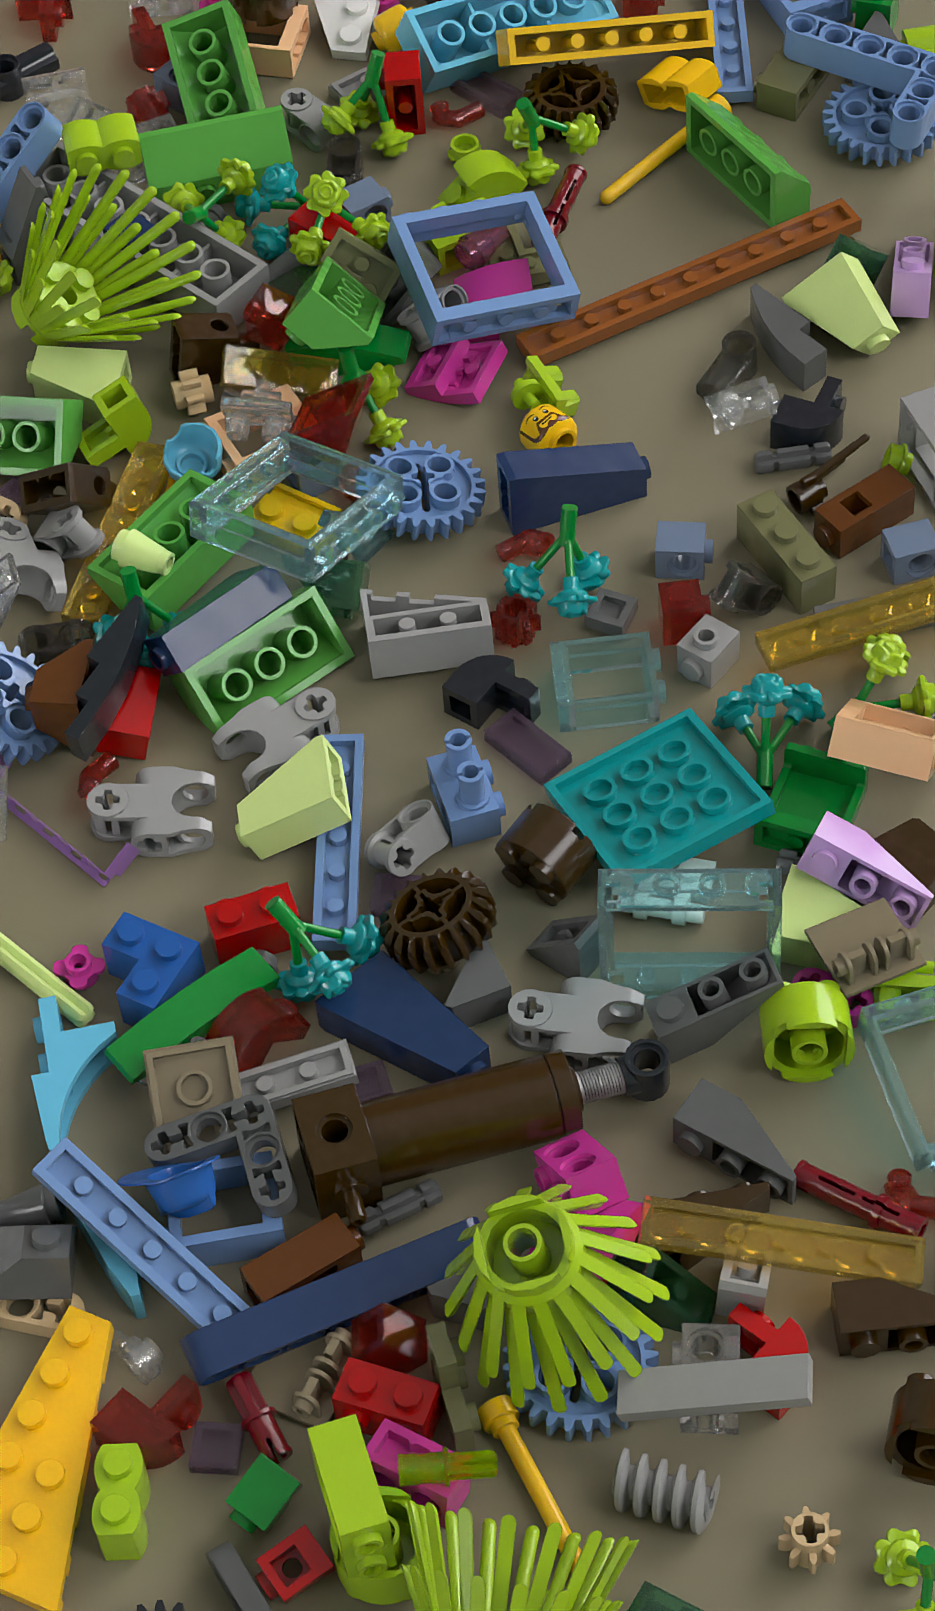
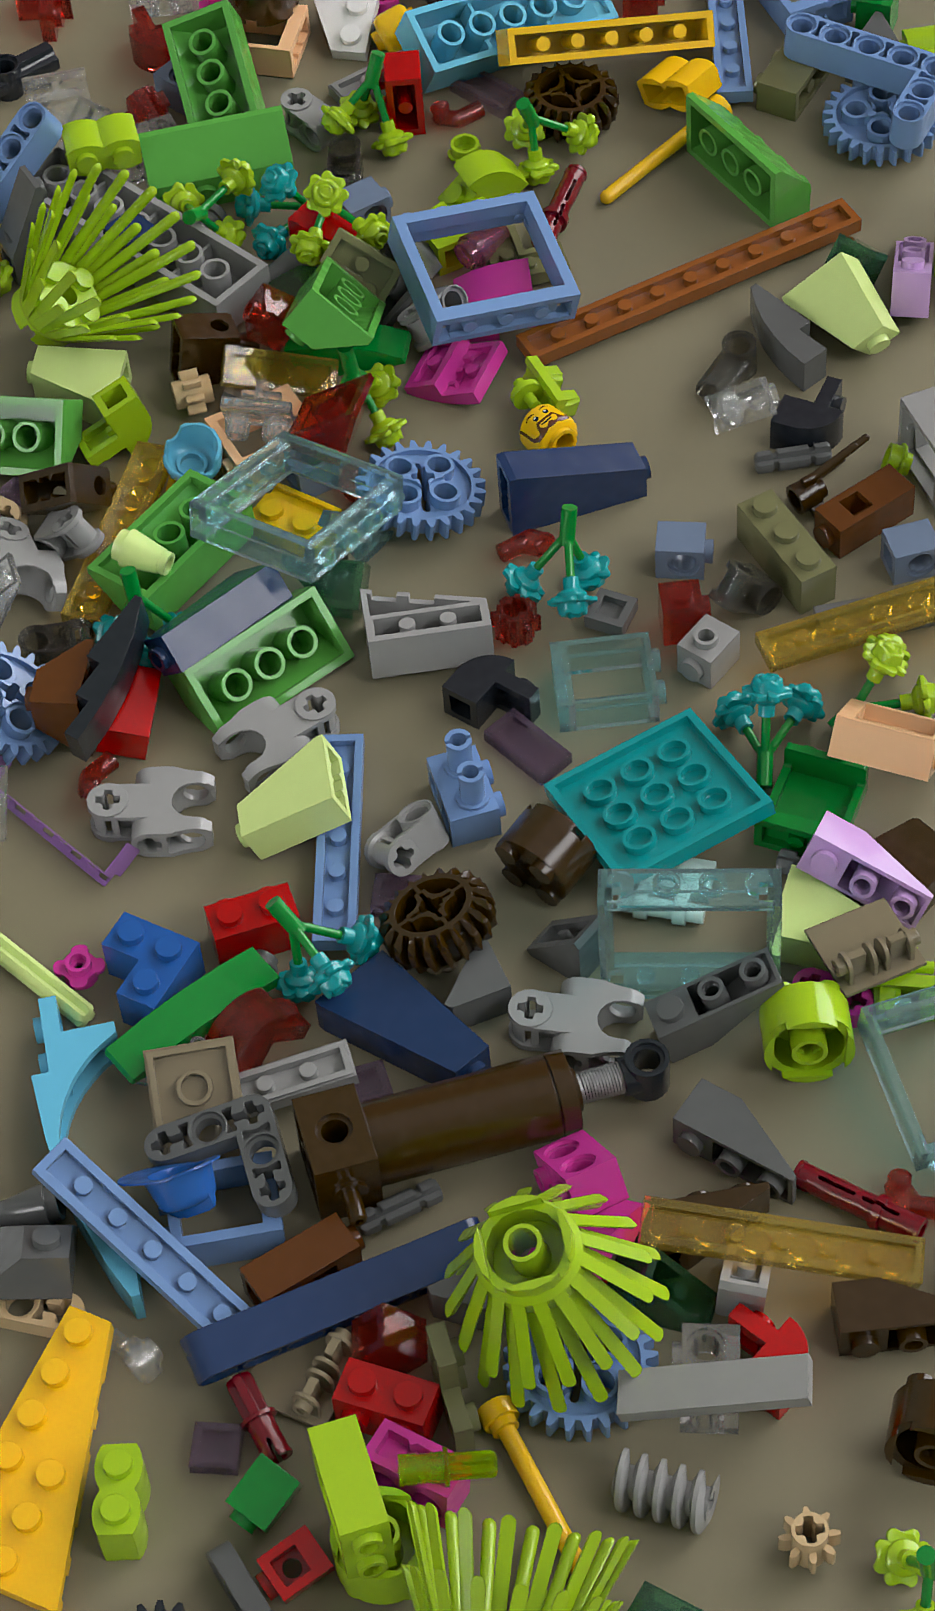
(153, 1429): clear red brick -> none

